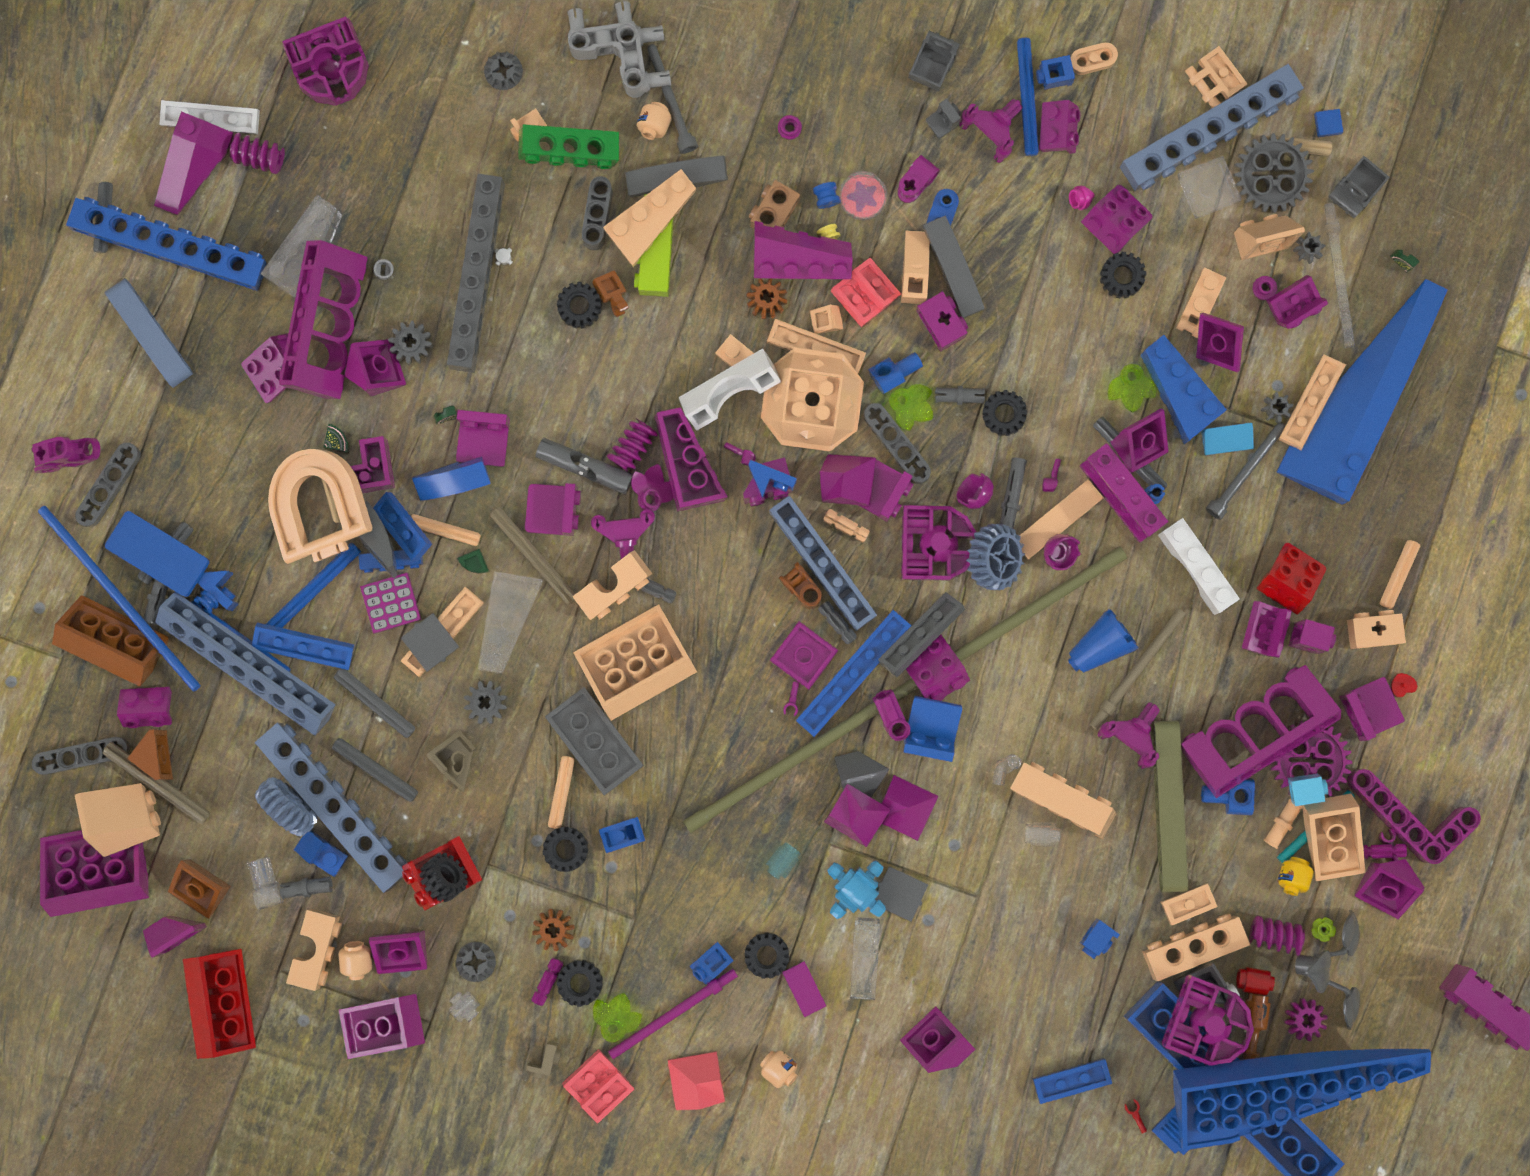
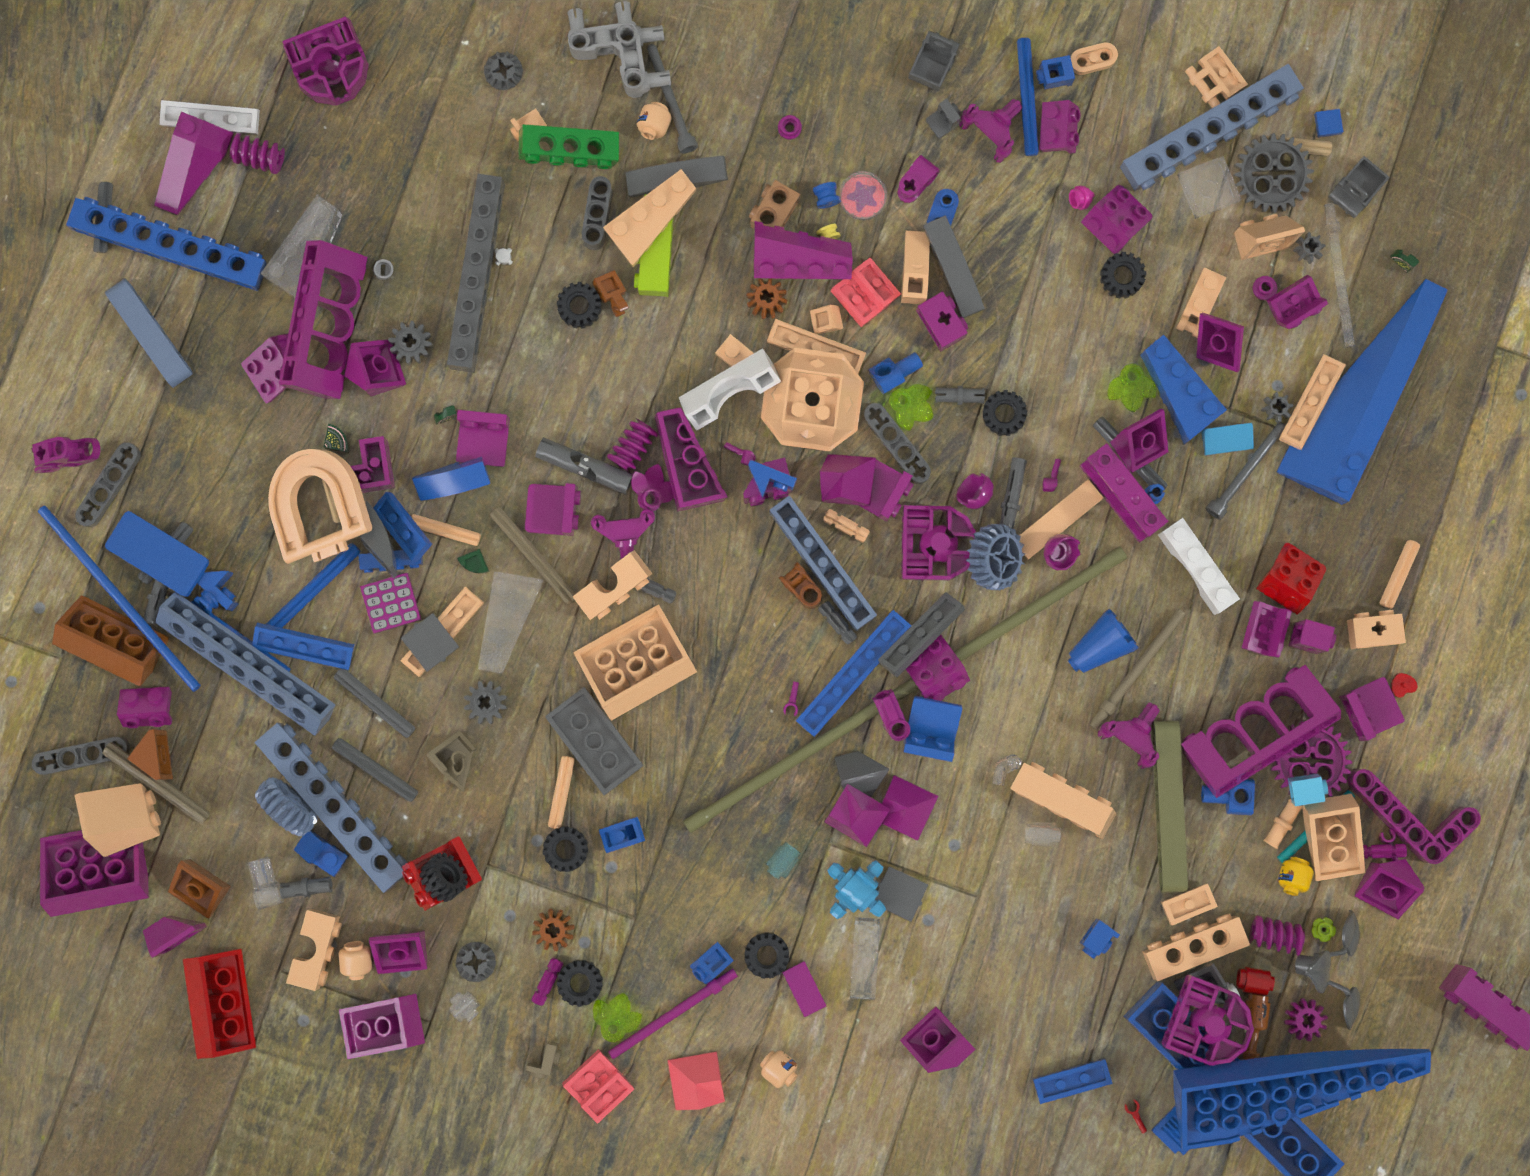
(803, 655): magenta tile -> none

